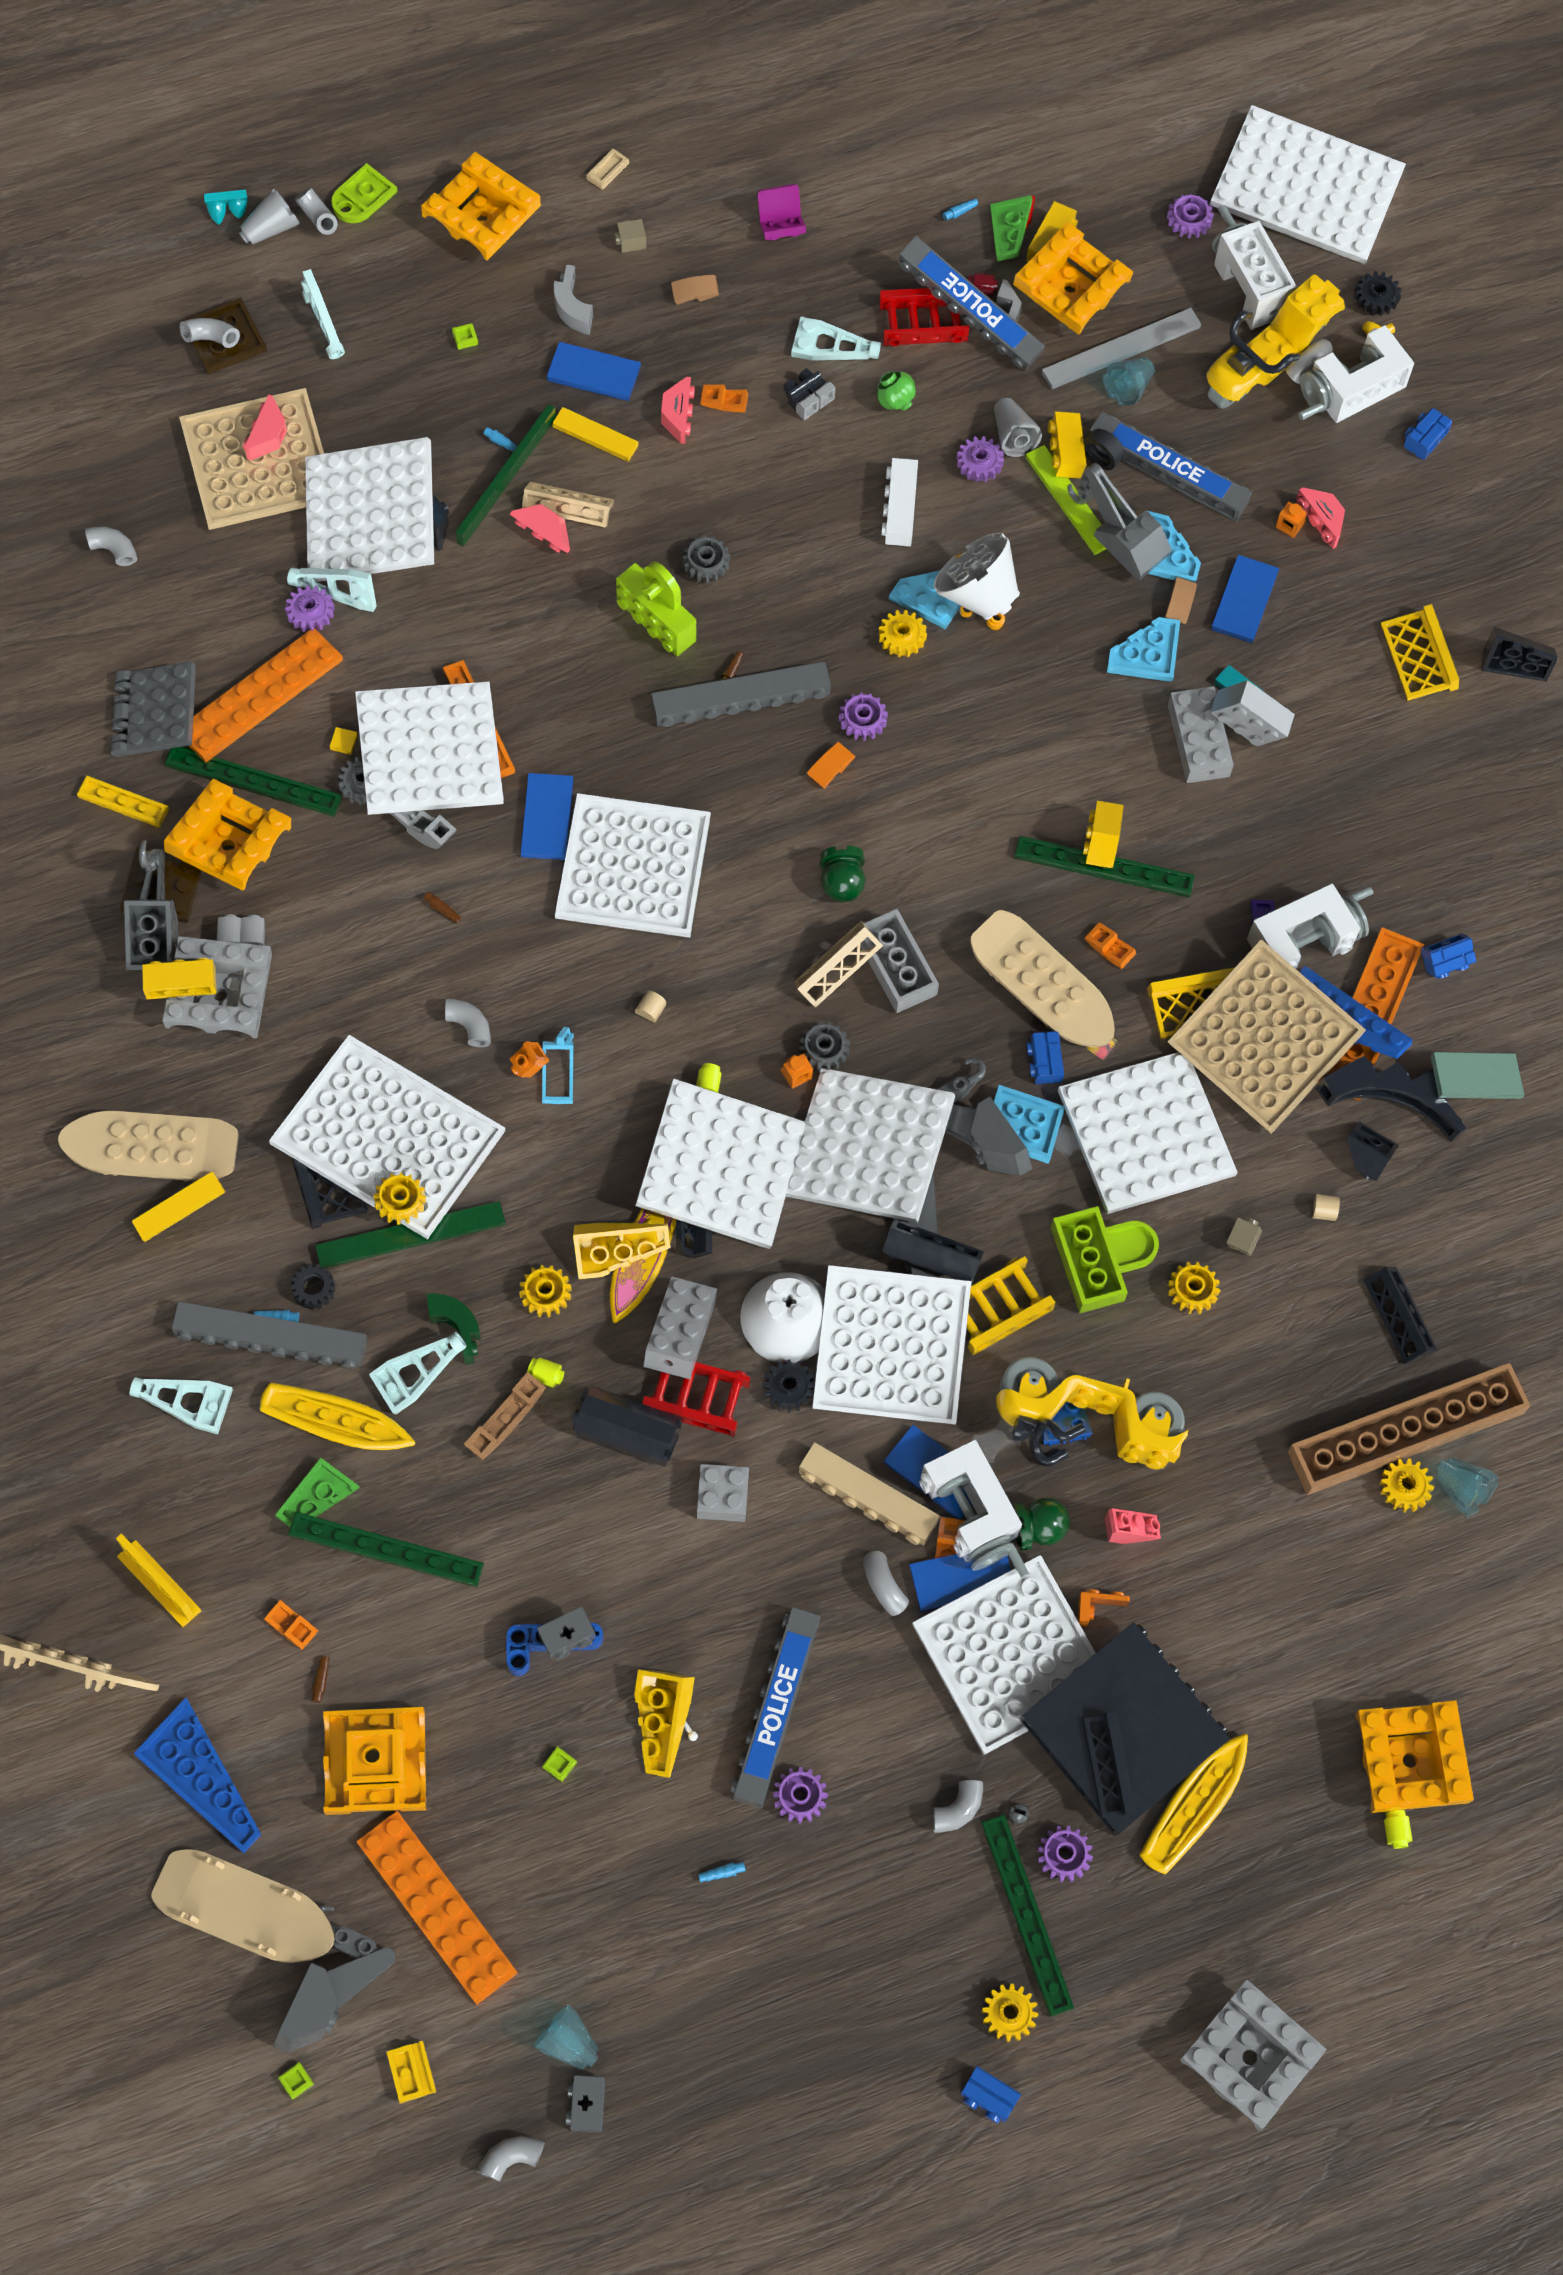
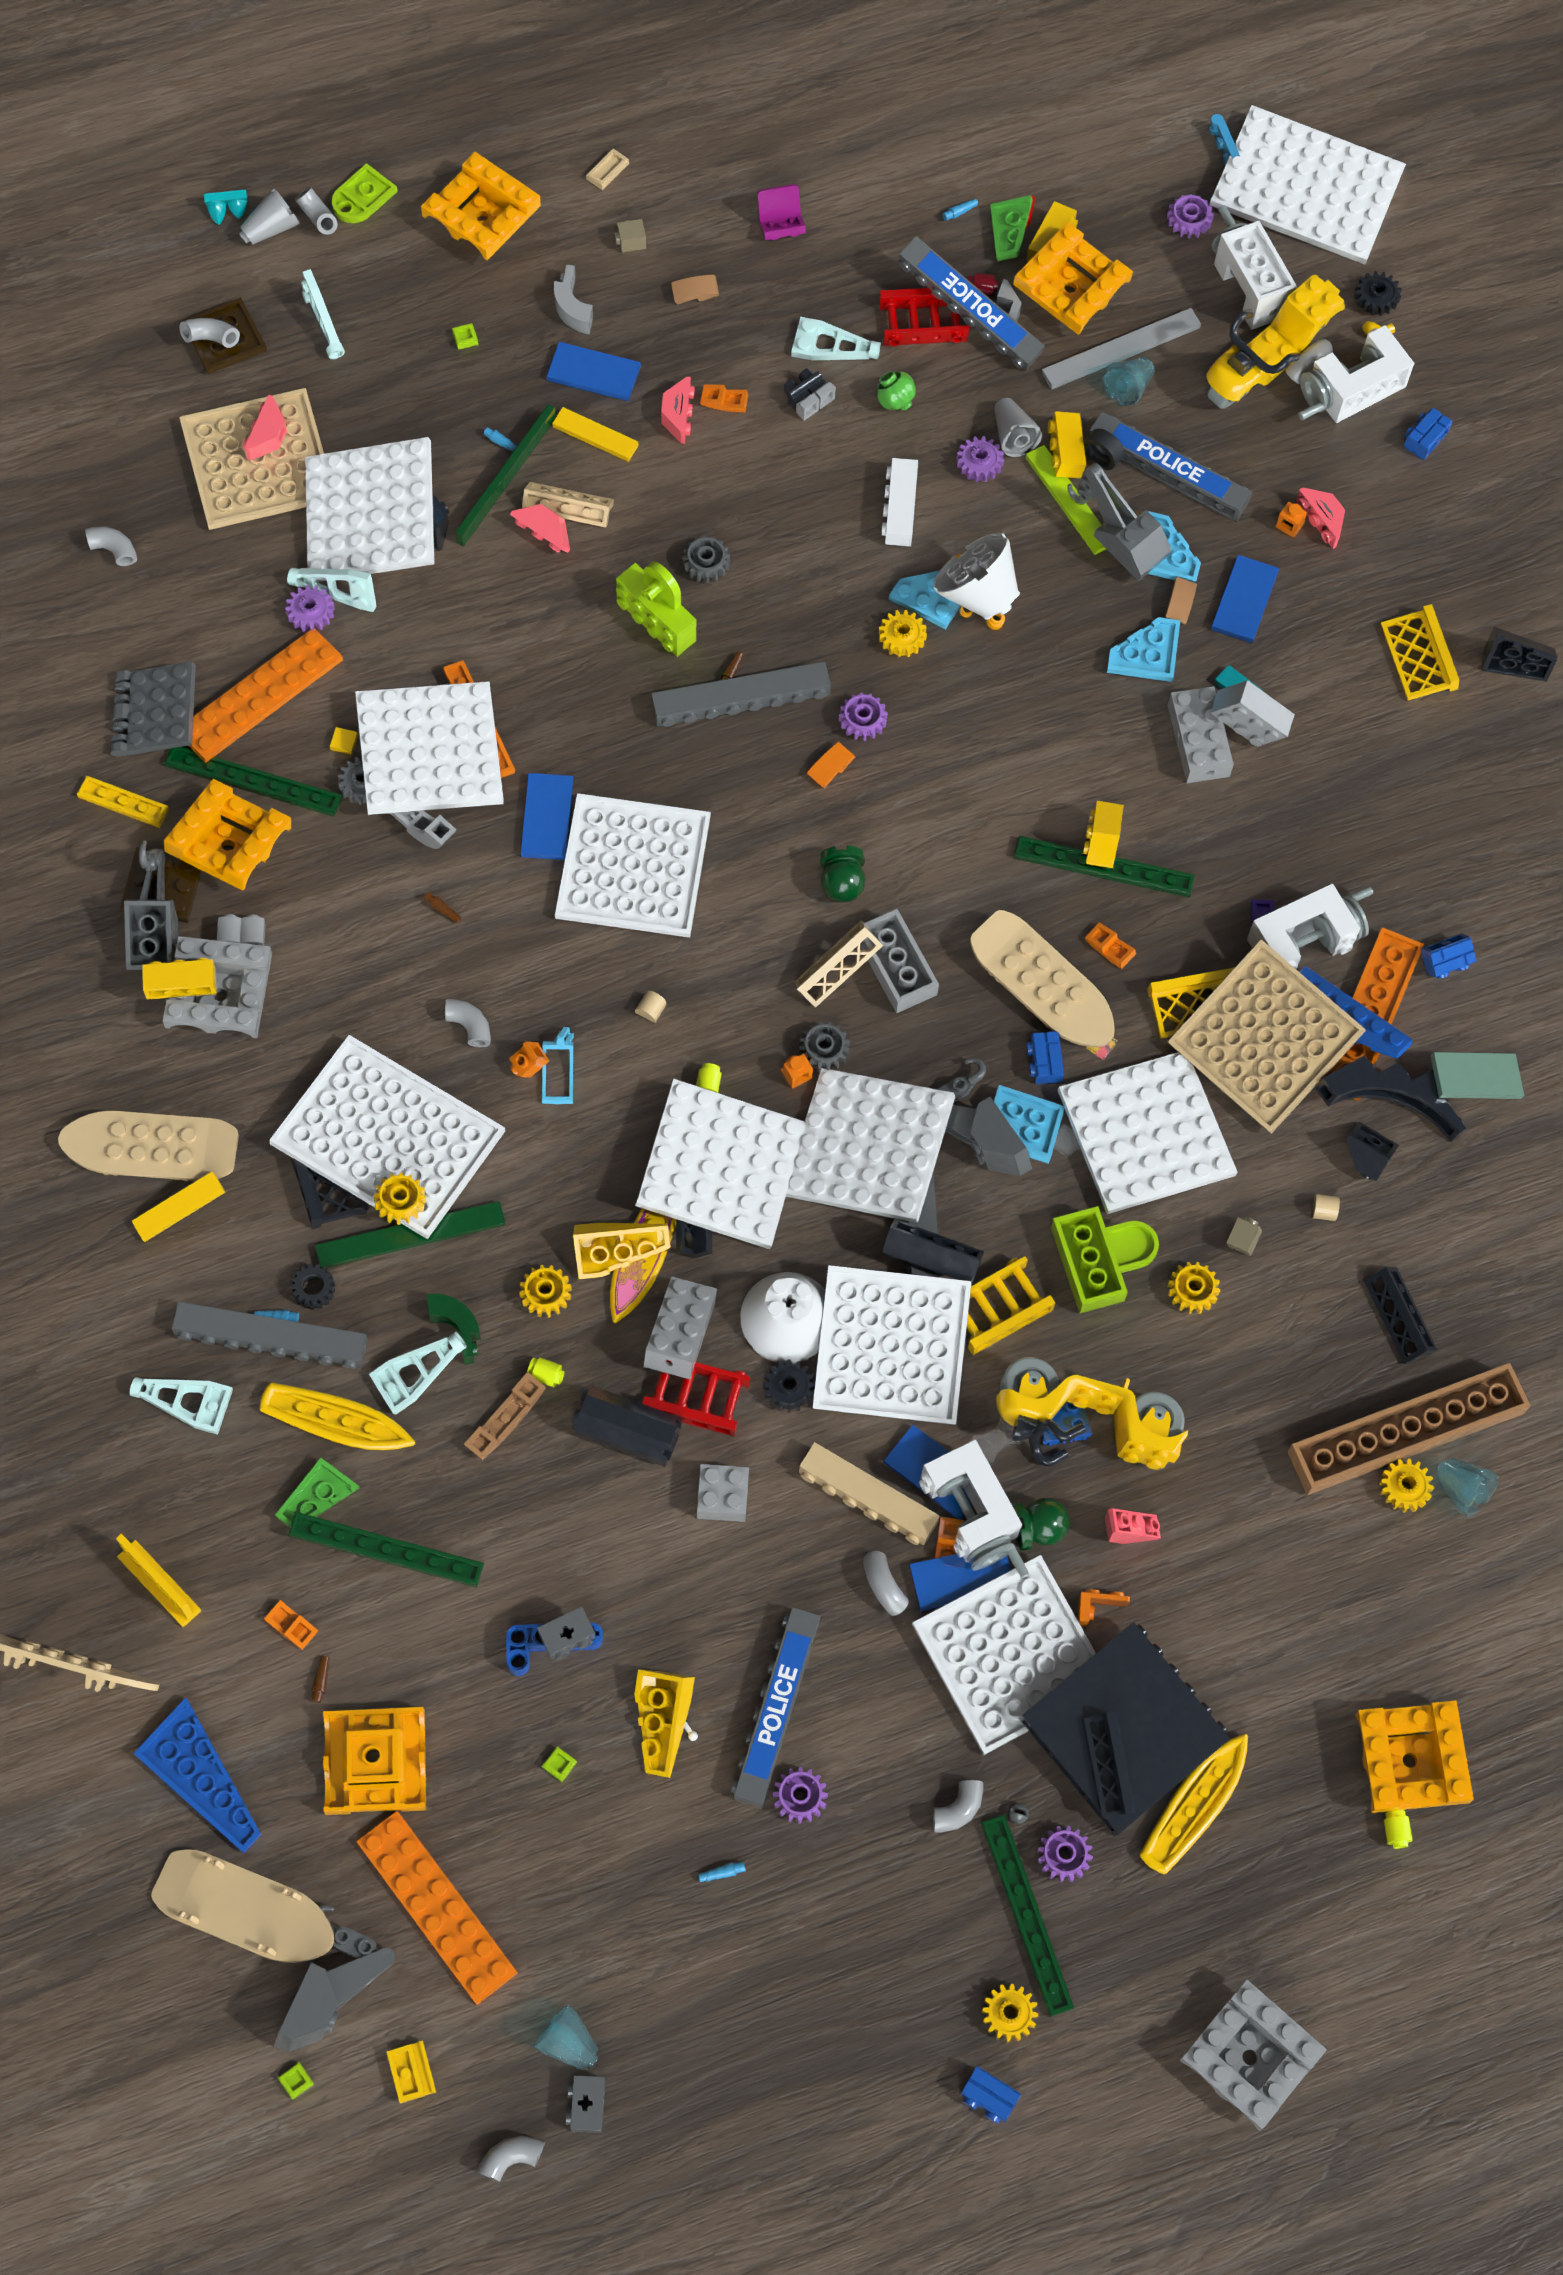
(1223, 137): none -> dark azure plate

